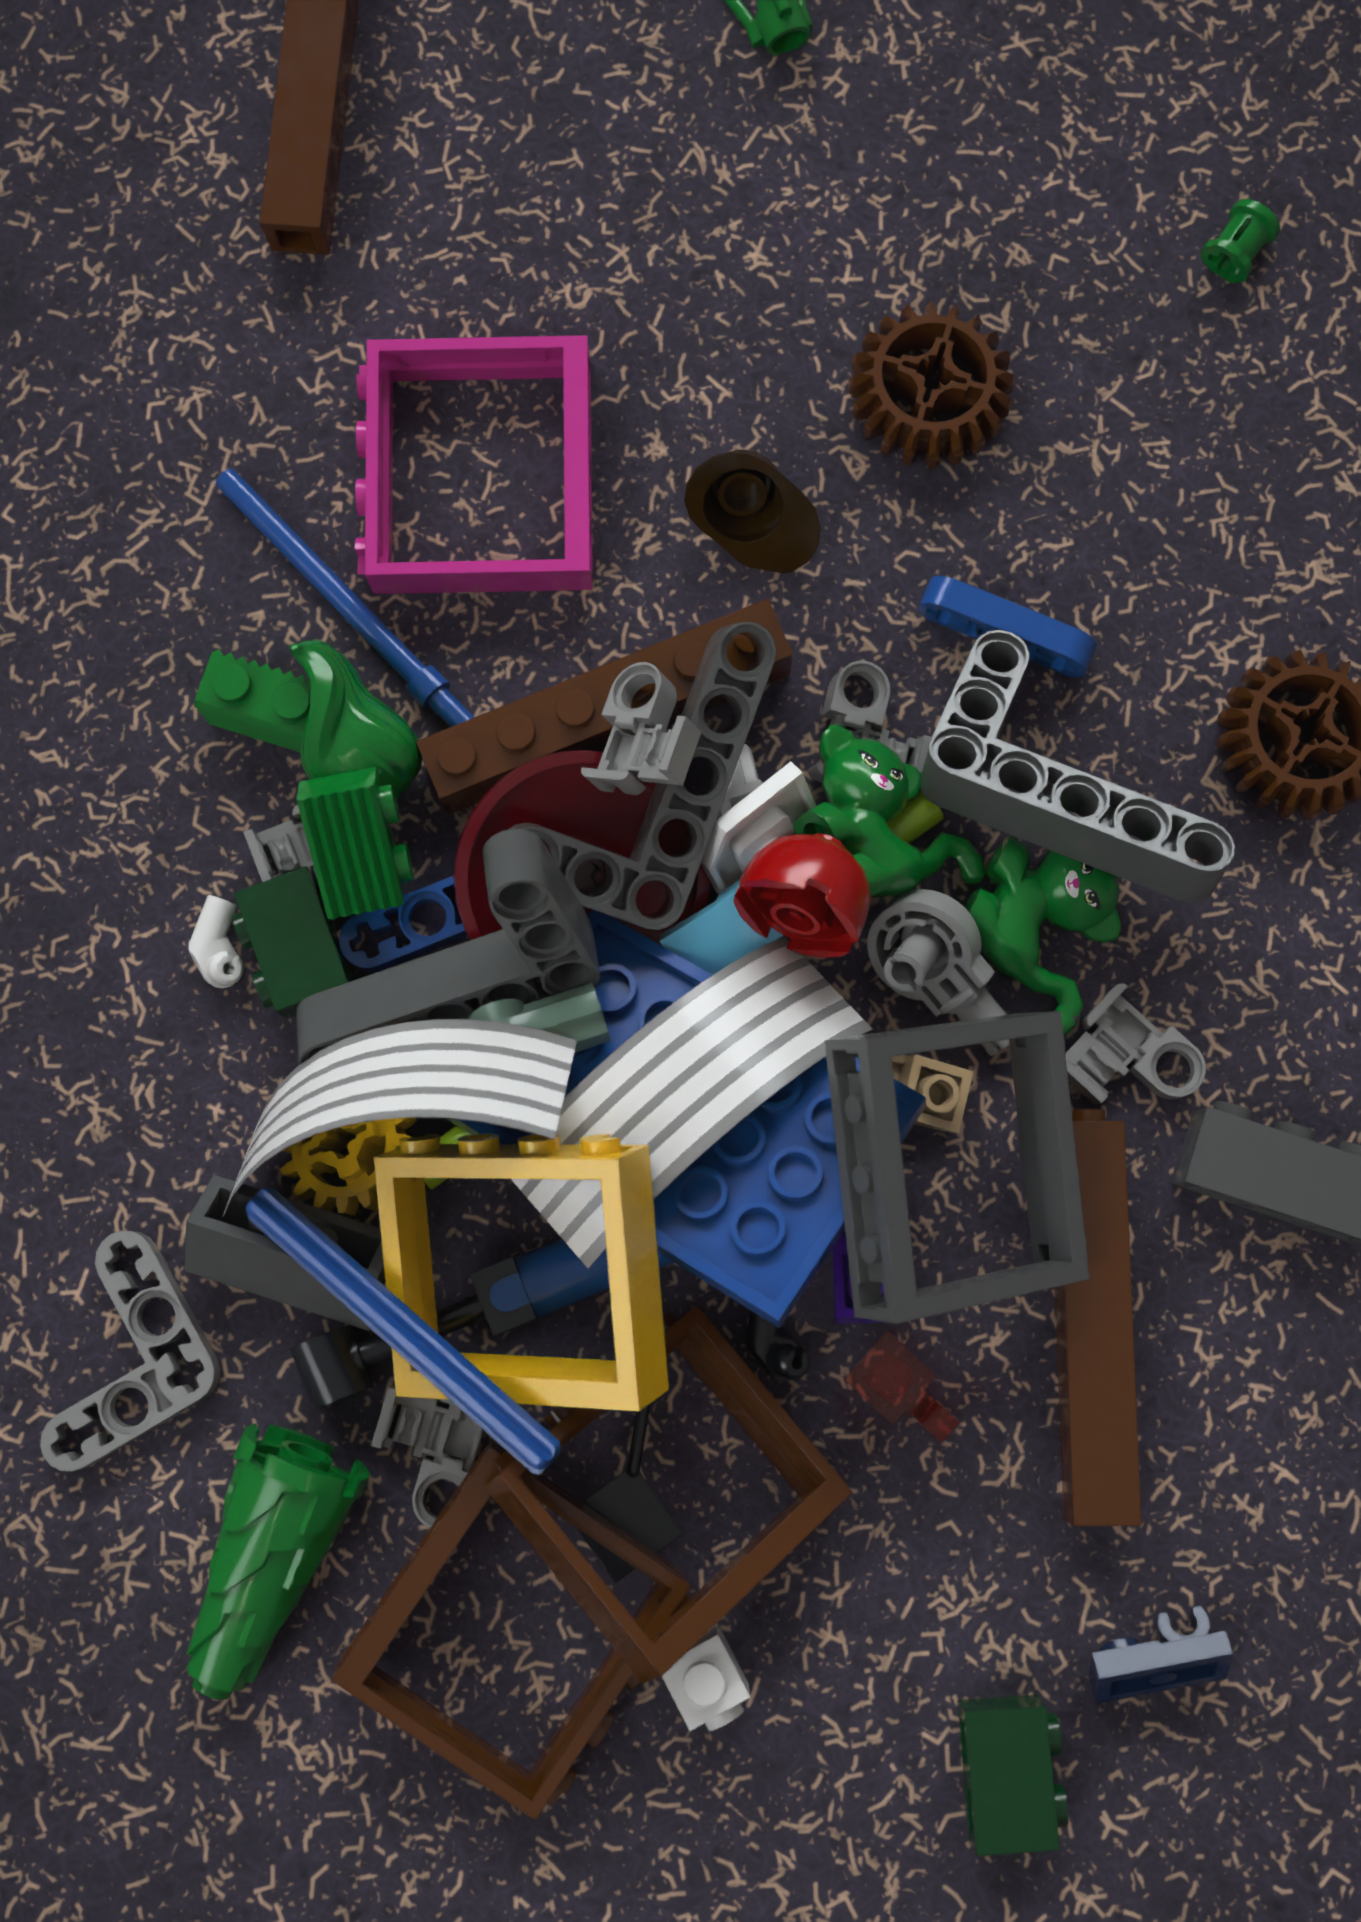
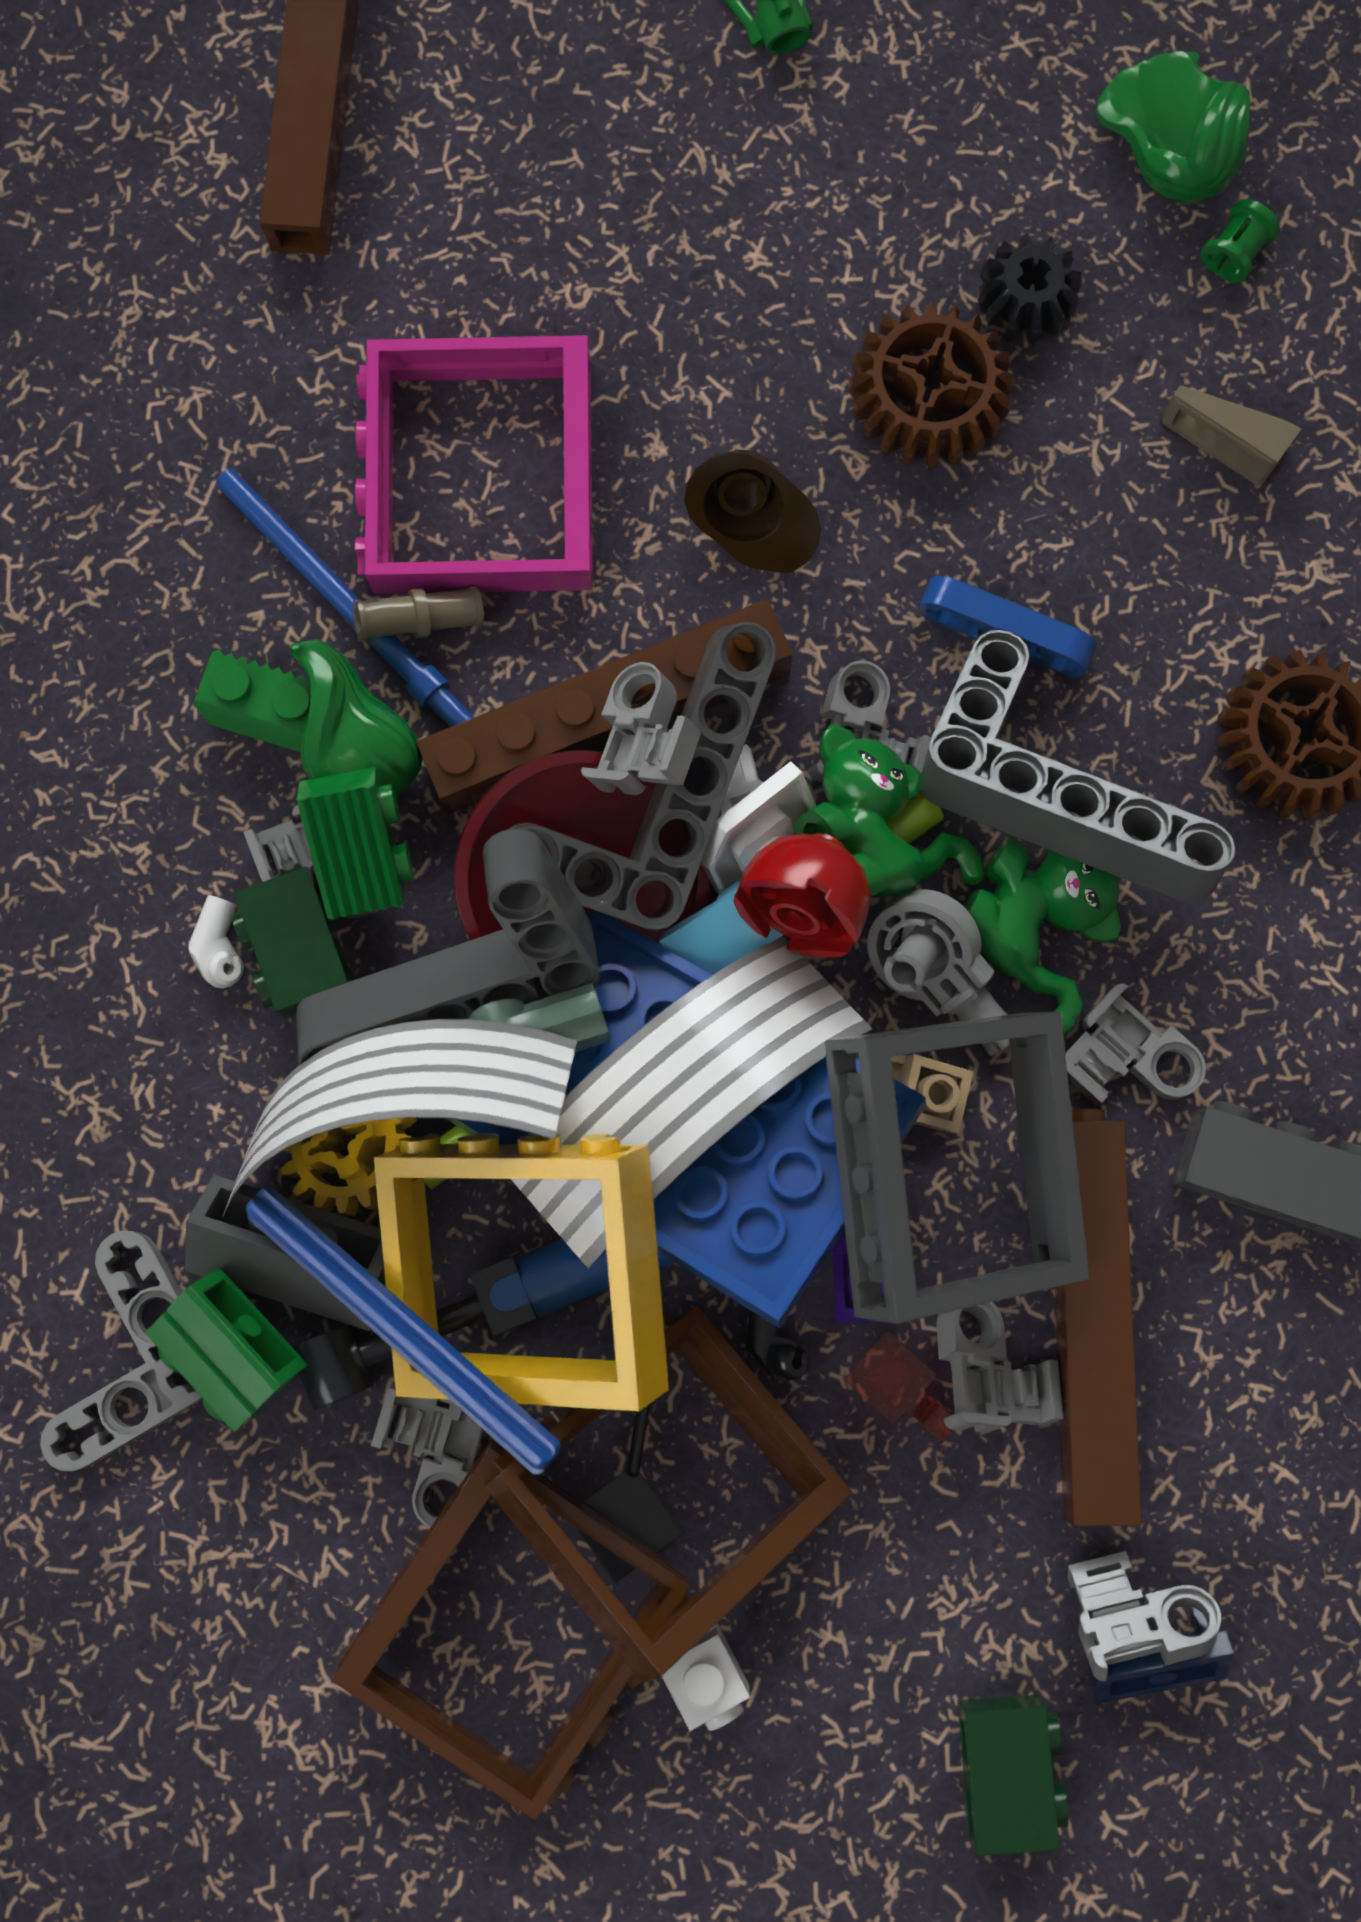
(225, 1349): none -> green brick
(273, 1536): green cone -> none
(390, 948): blue beam -> none
(418, 613): none -> dark tan pin
(989, 1388): none -> light grey piece
(1025, 307): none -> black gear
(1131, 1630): none -> light grey piece
(1180, 125): none -> green piece
(1230, 432): none -> dark tan slope

